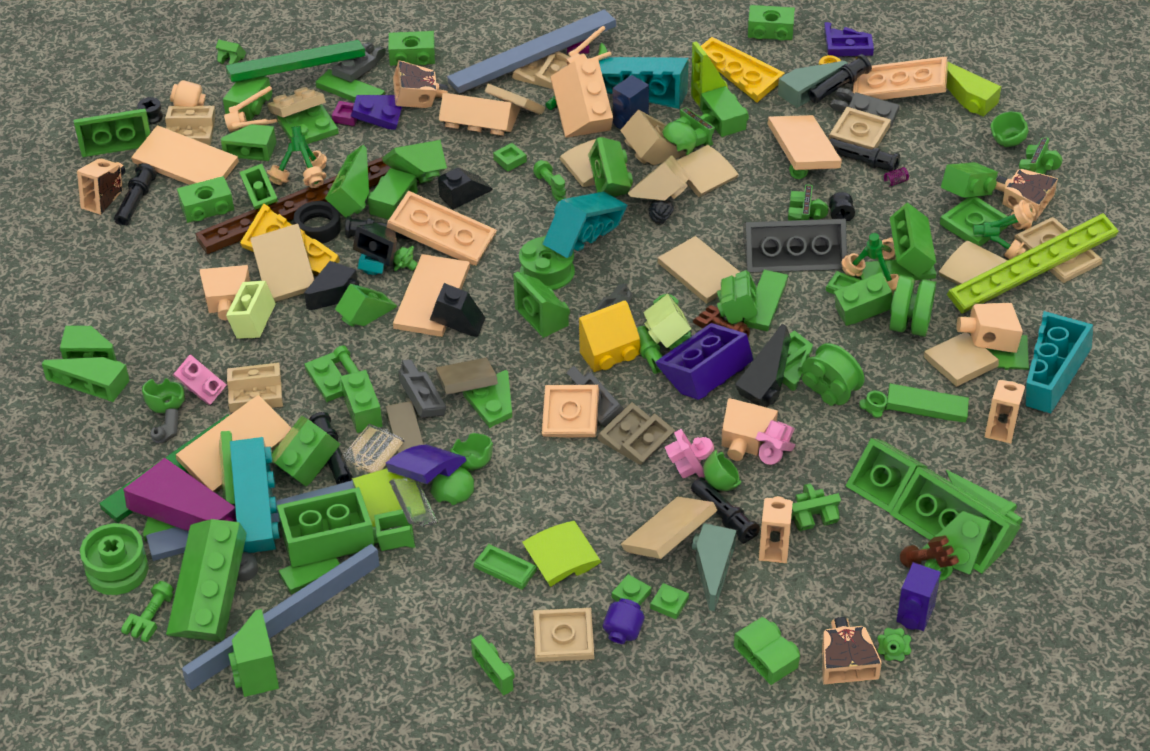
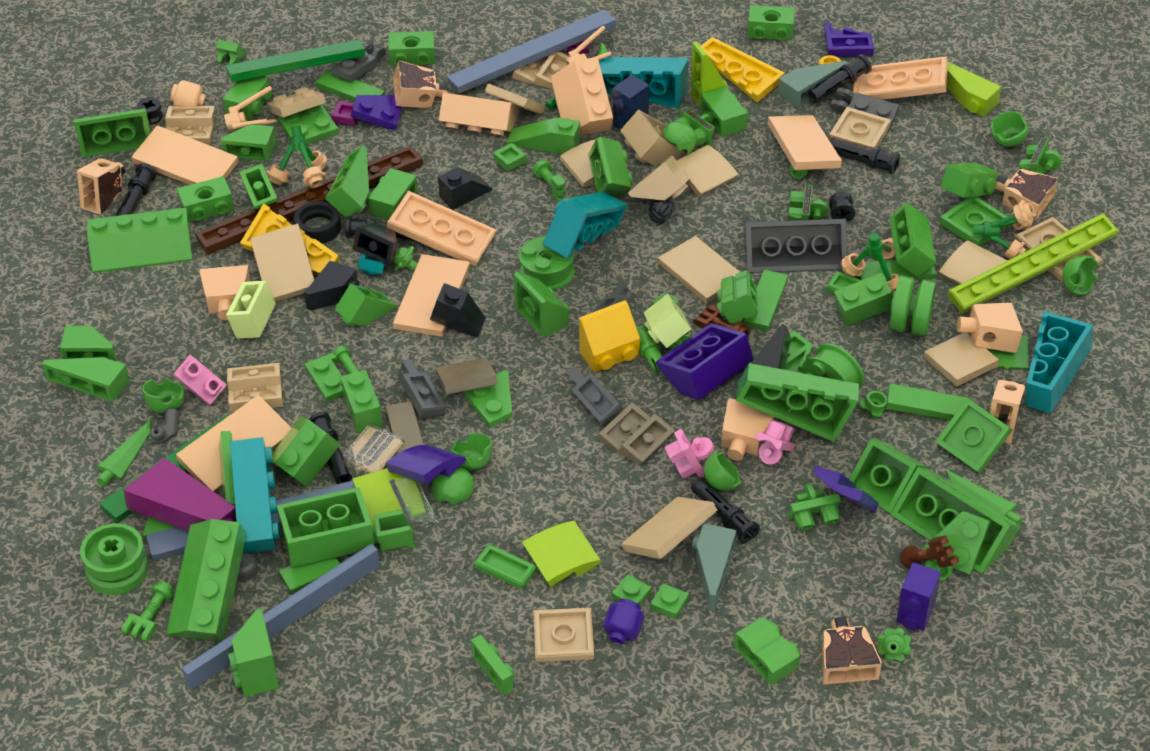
(121, 459): none -> bright green bar
(139, 240): none -> bright green slope
(421, 159): bright green slope -> none
(550, 135): none -> bright green slope
(570, 411): light nougat tile -> none
(775, 517): light nougat torso -> none
(799, 398): none -> bright green wedge
(846, 488): none -> dark purple slope
(900, 174): magenta piece -> none
(973, 435): none -> bright green plate
(1079, 273): none -> bright green hair

